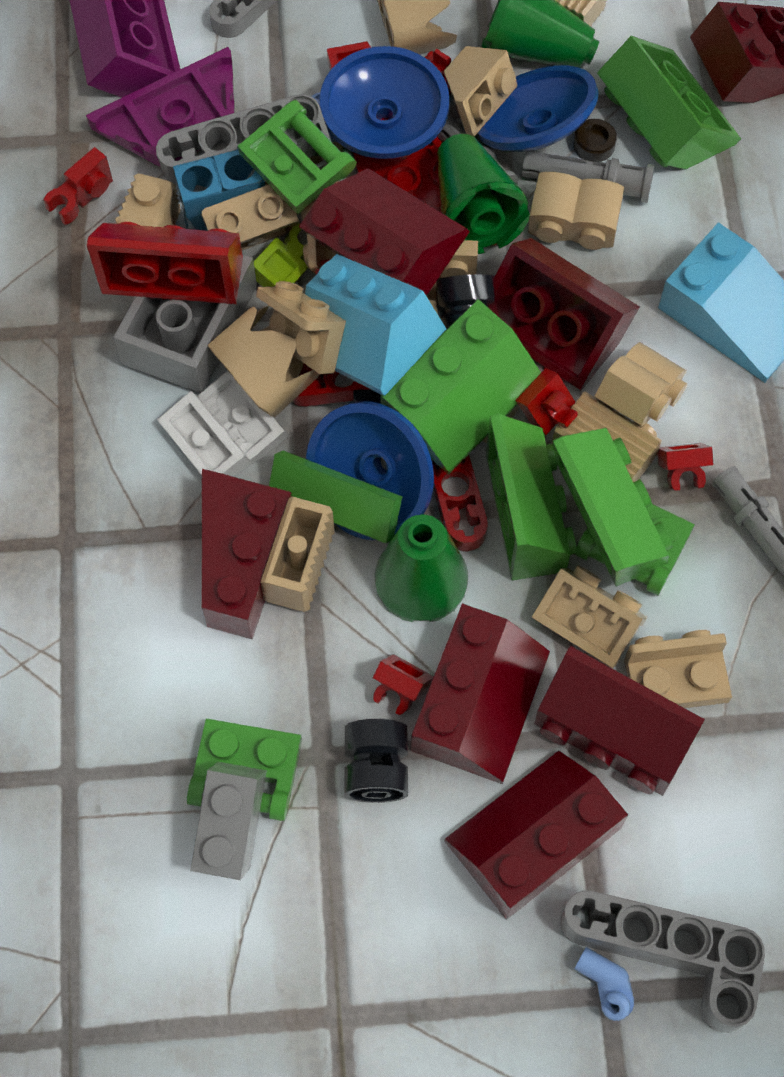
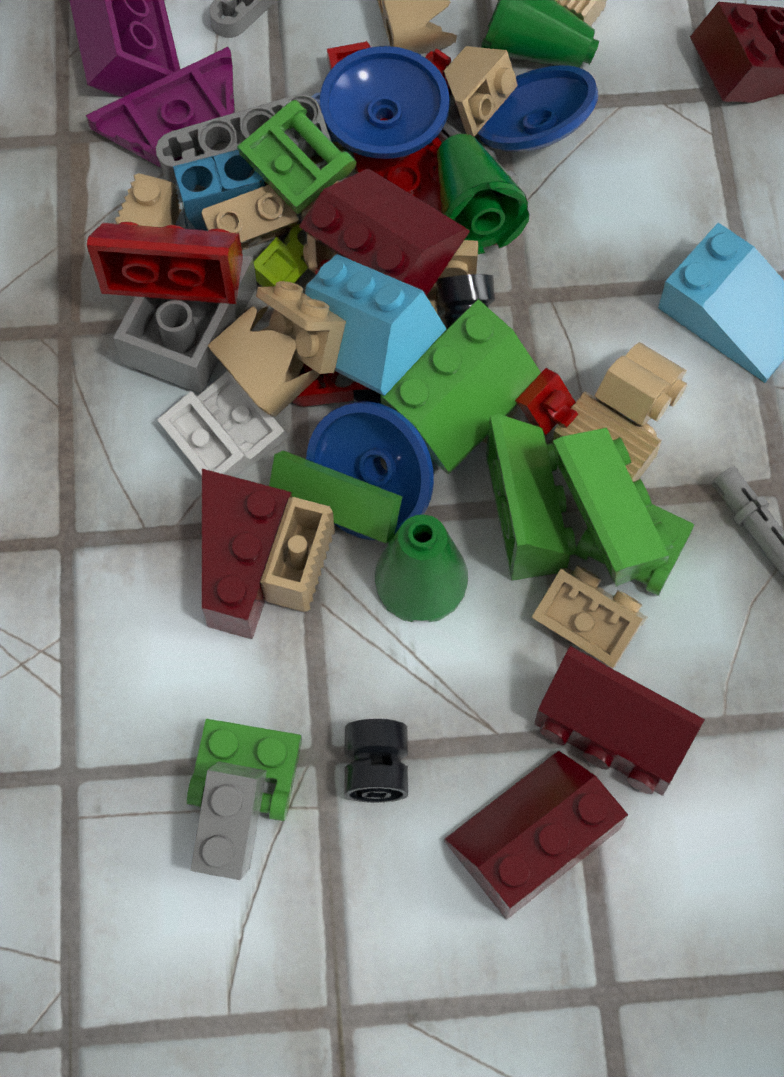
(82, 183): red plate -> none
(402, 678): red tile -> none
(475, 513): red beam -> none
(480, 695): dark red slope -> none
(559, 311): dark red slope -> none
(575, 210): tan brick -> none
(595, 140): dark brown tile -> none
(612, 984): light blue arm -> none
(635, 179): light grey pin -> none
(660, 948): light grey beam -> none
(666, 104): bright green slope -> none
(682, 670): tan bracket -> none
(685, 458): red tile -> none

